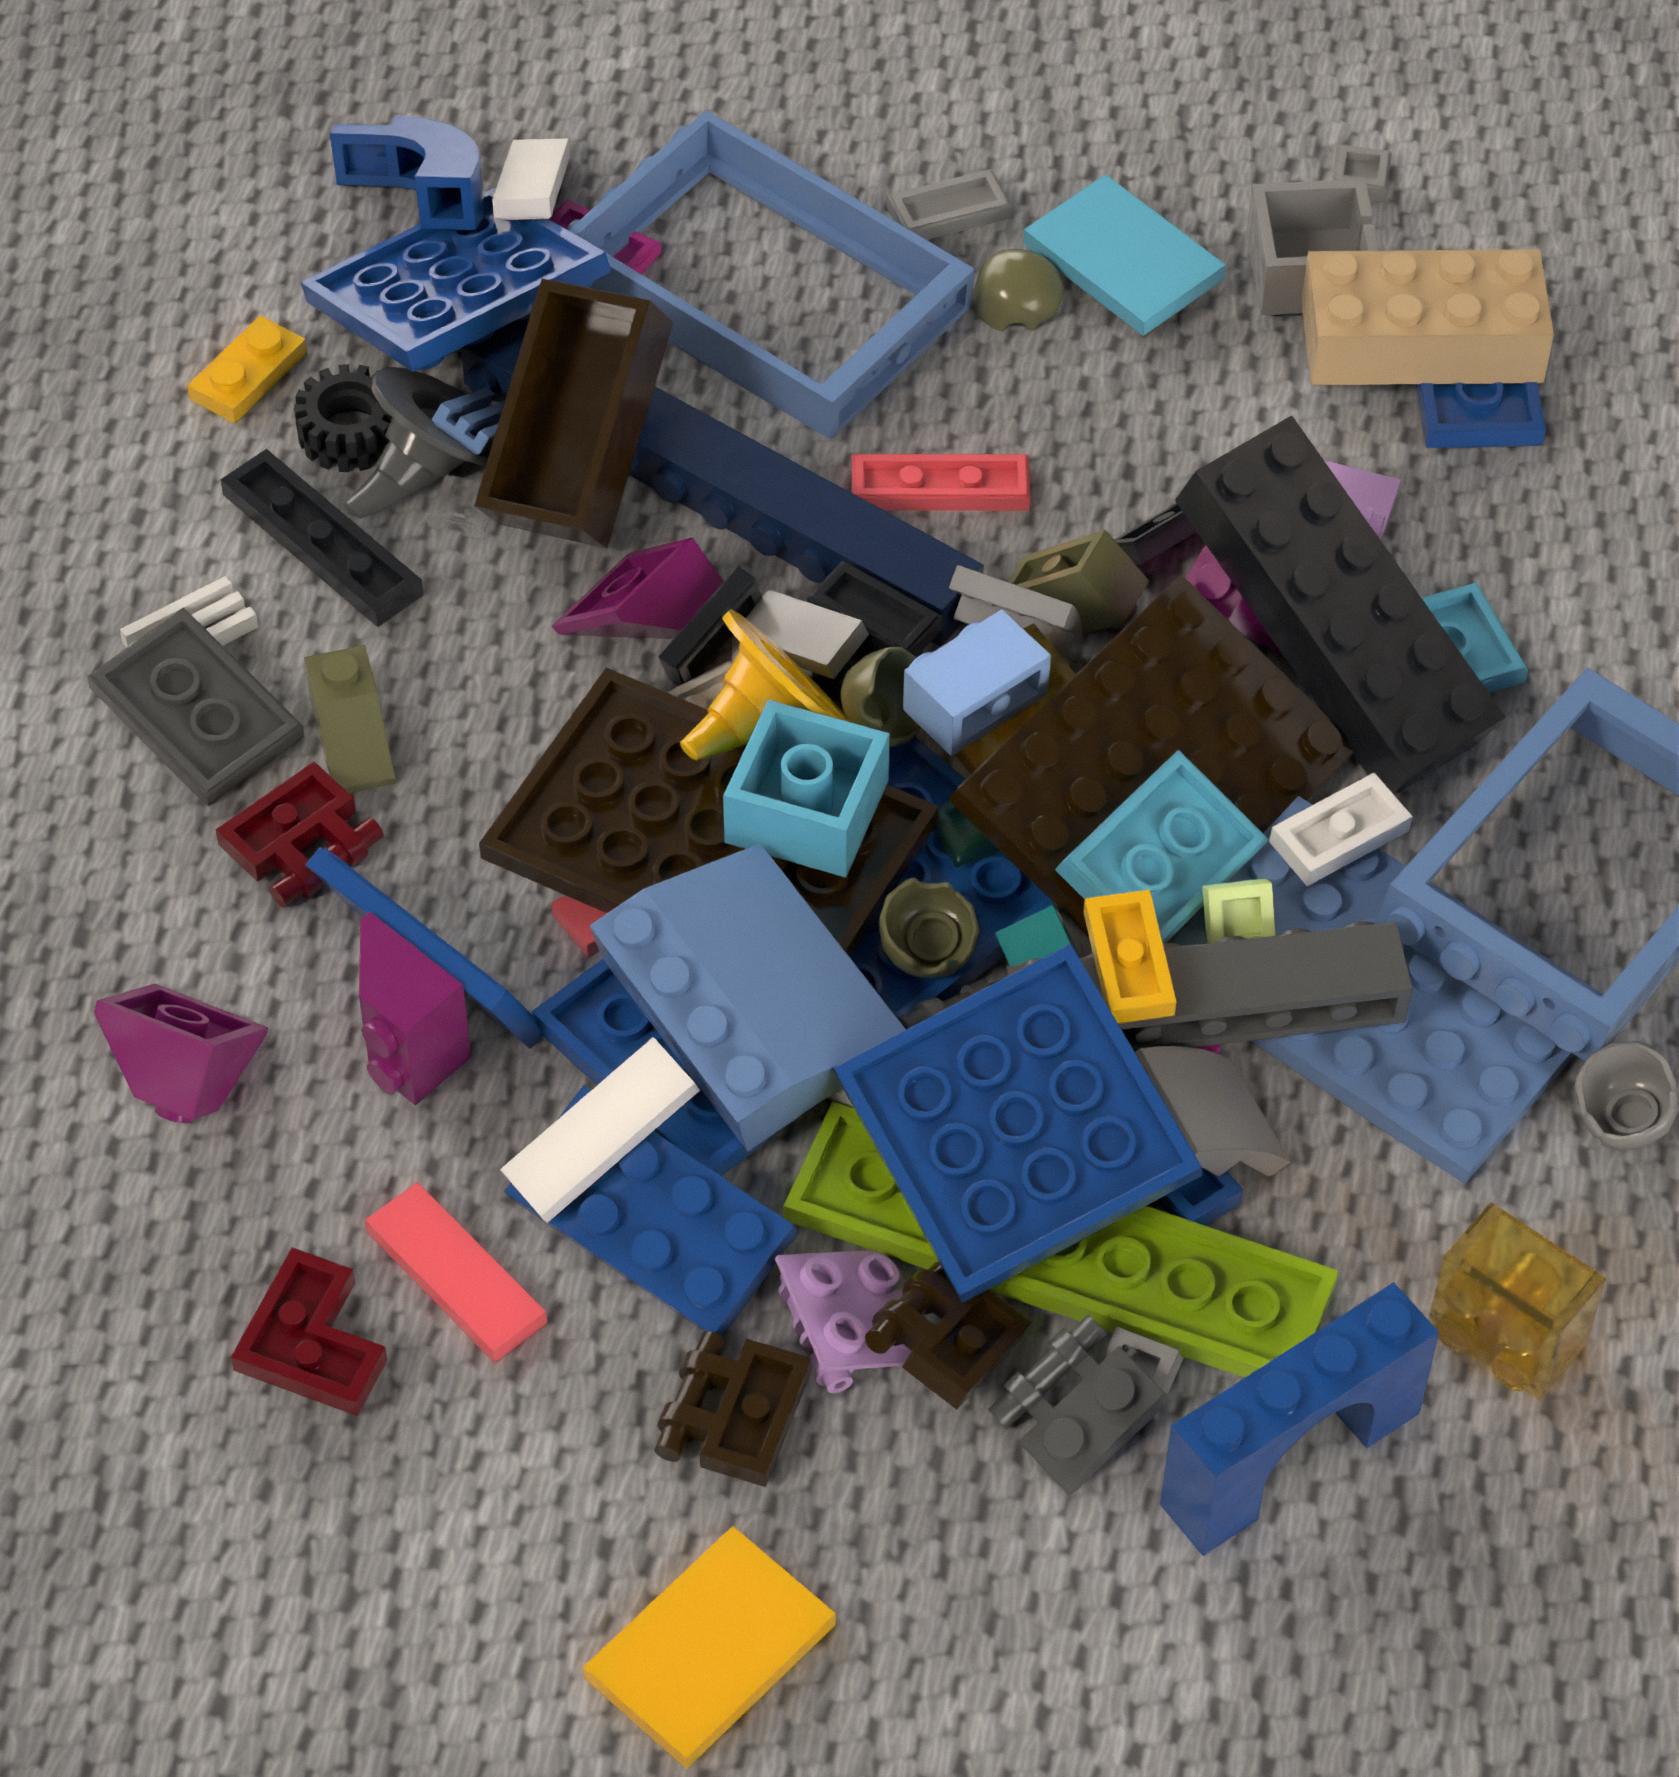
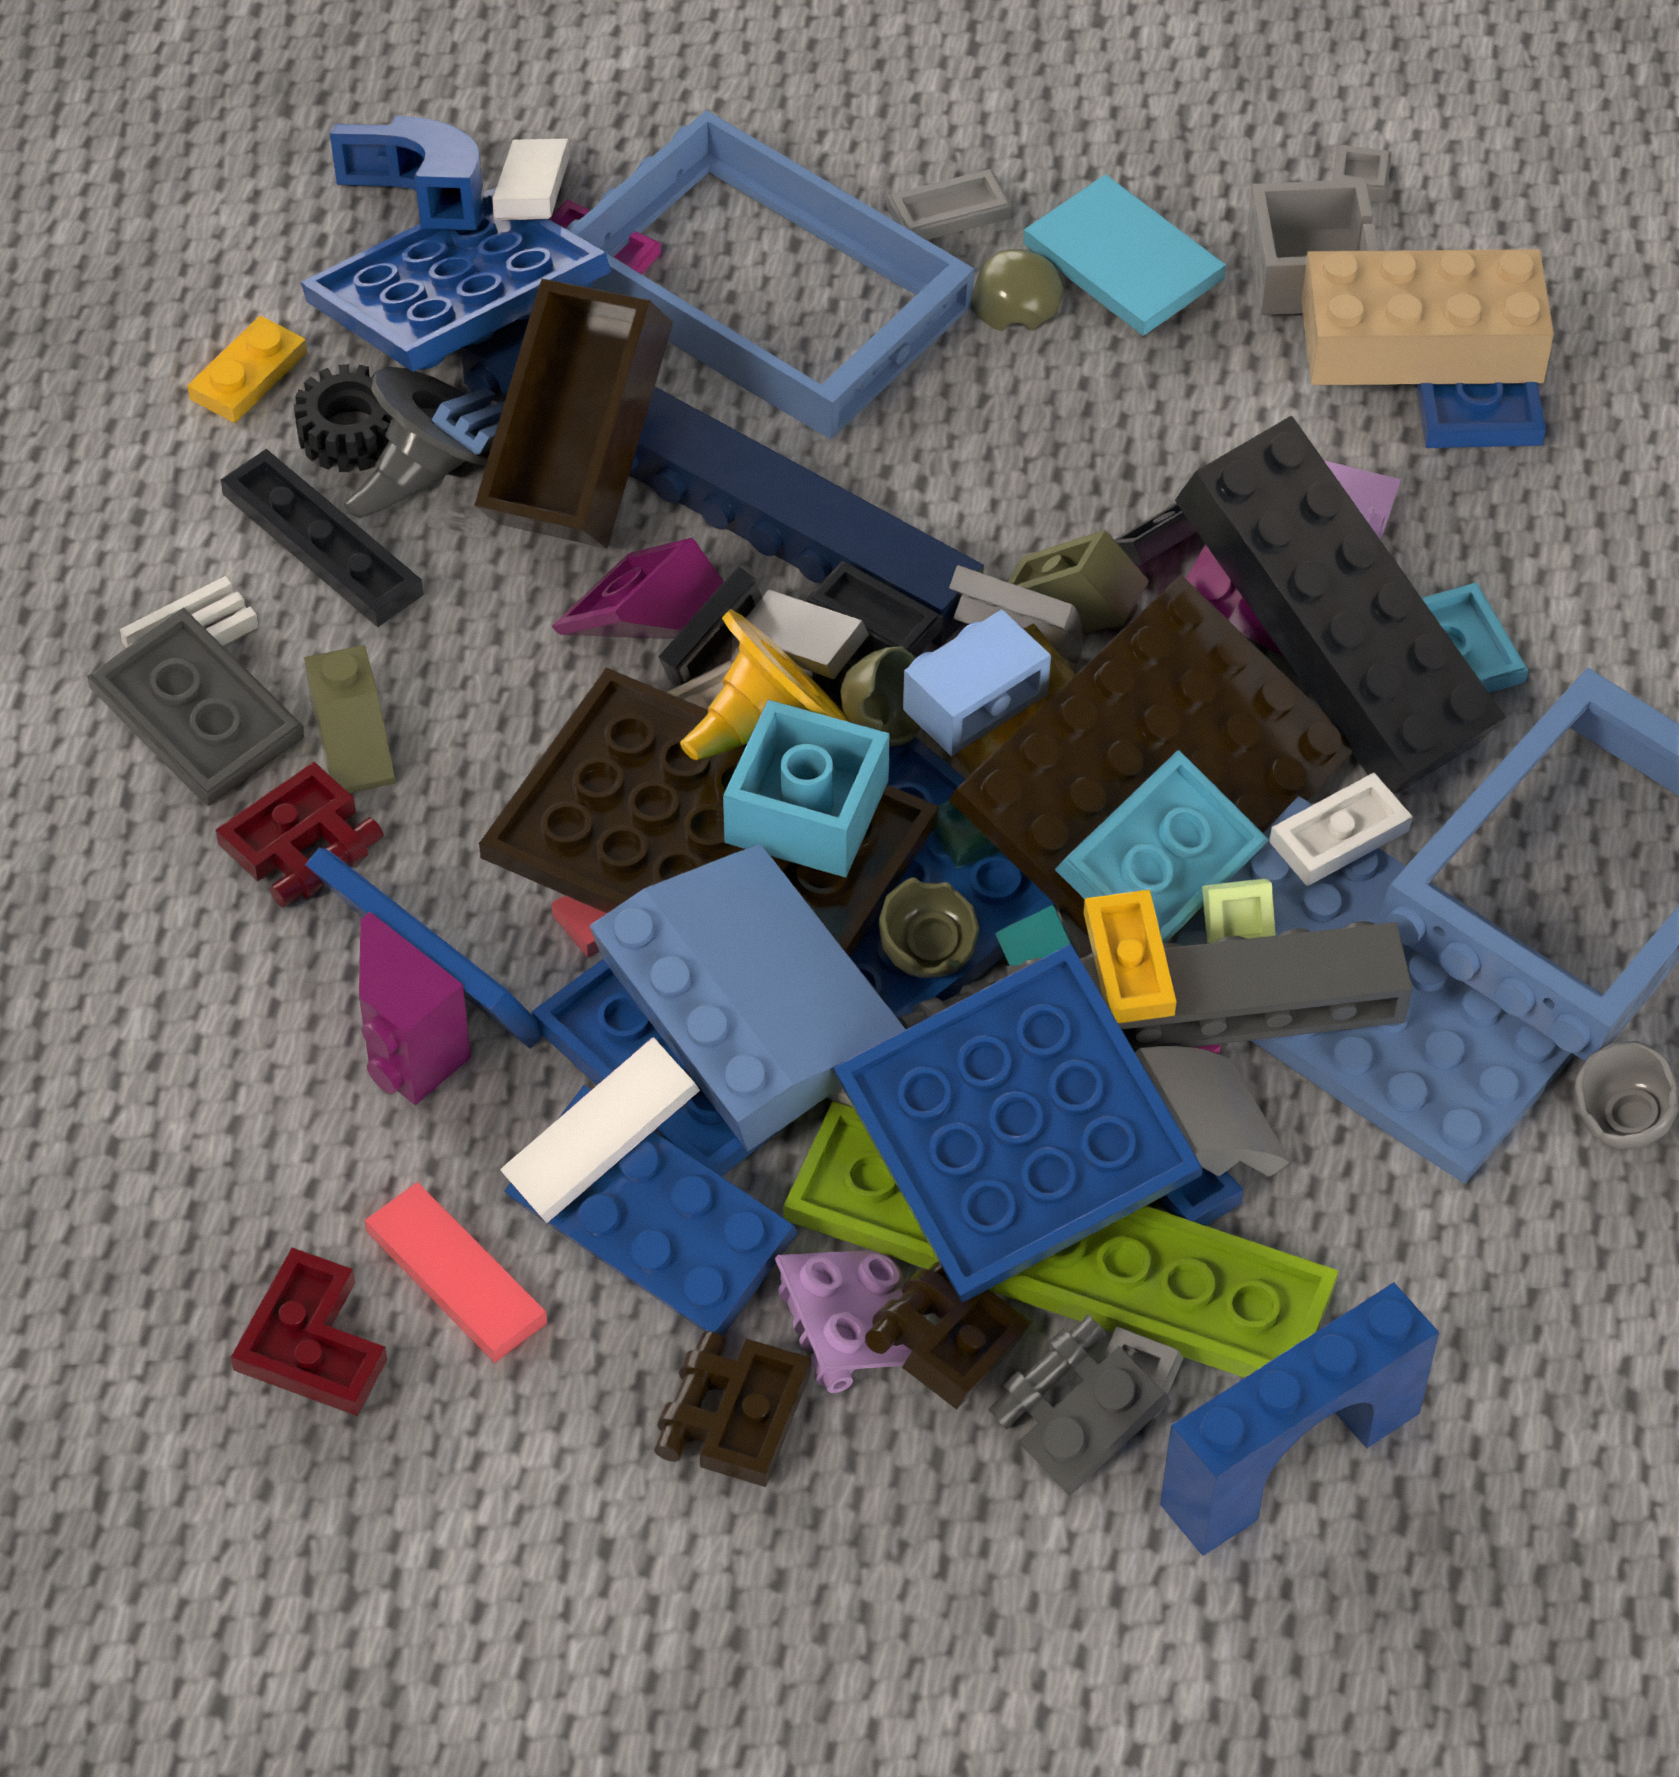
(177, 1049): magenta slope -> none
(709, 1646): yellow tile -> none
(943, 481): coral tile -> none
(1515, 1302): clear yellow brick -> none

